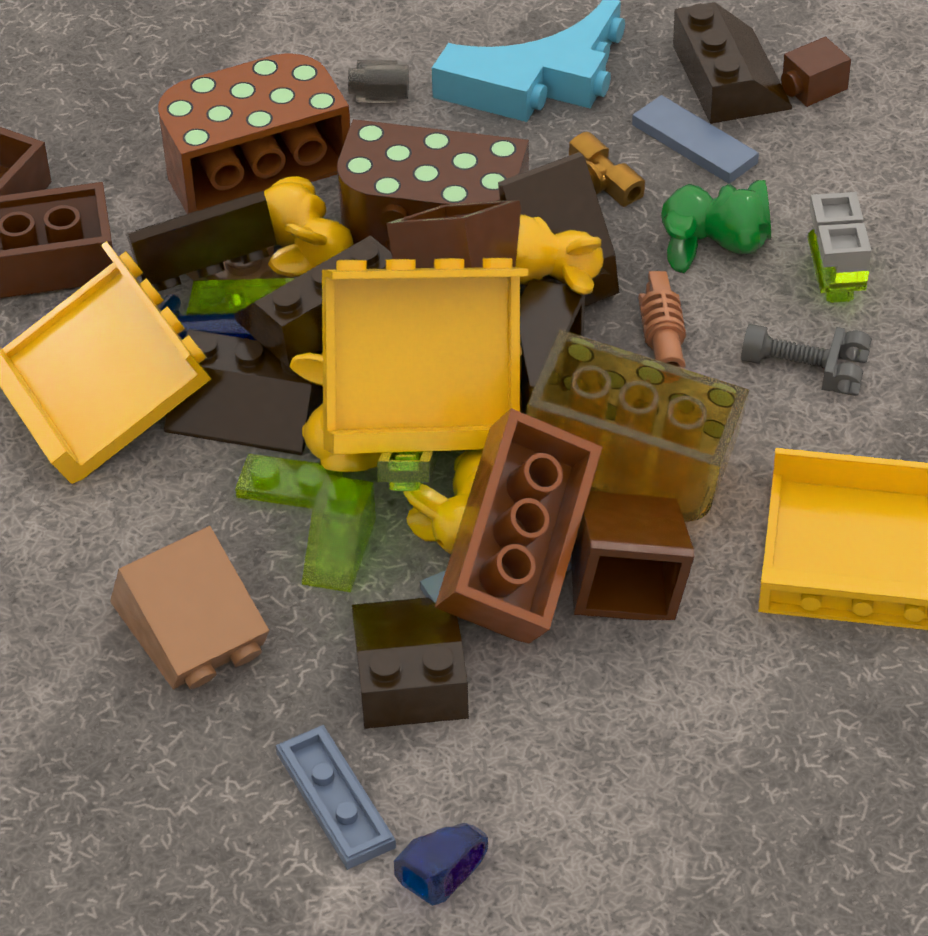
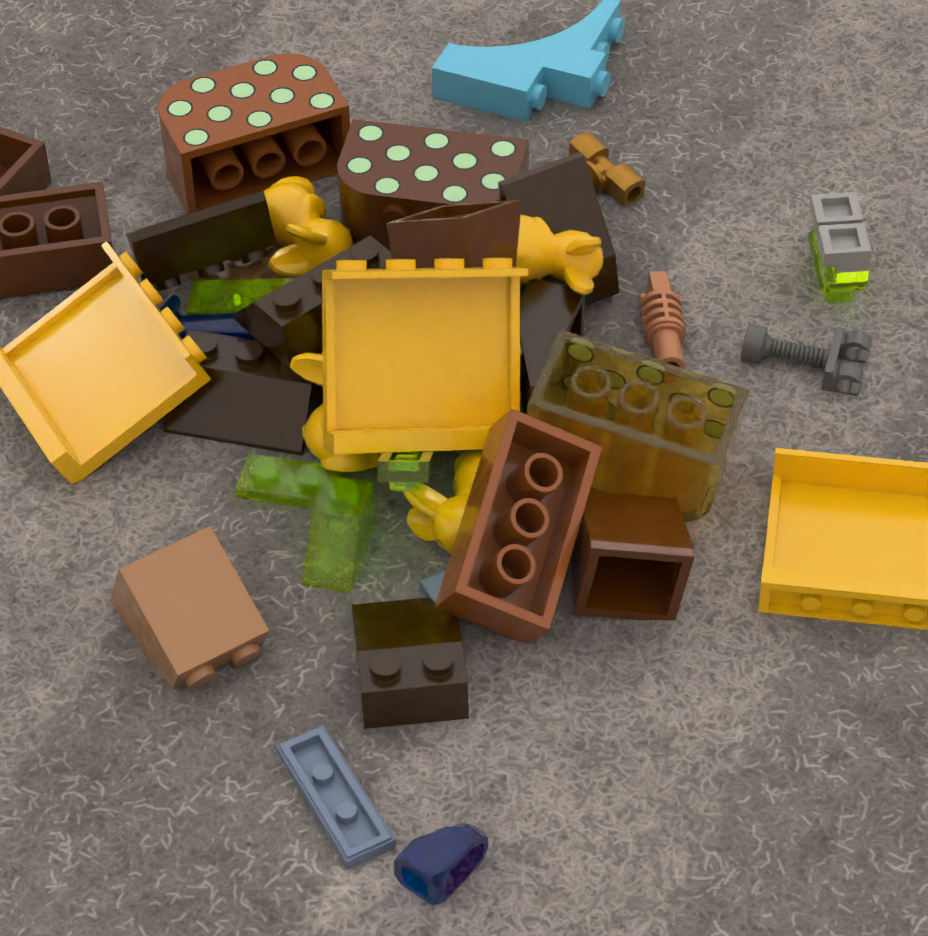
(379, 81): clear smoke brick -> none
(695, 139): sand blue tile -> none
(726, 64): dark brown slope -> none
(734, 220): green animal -> none
(815, 71): reddish brown brick -> none

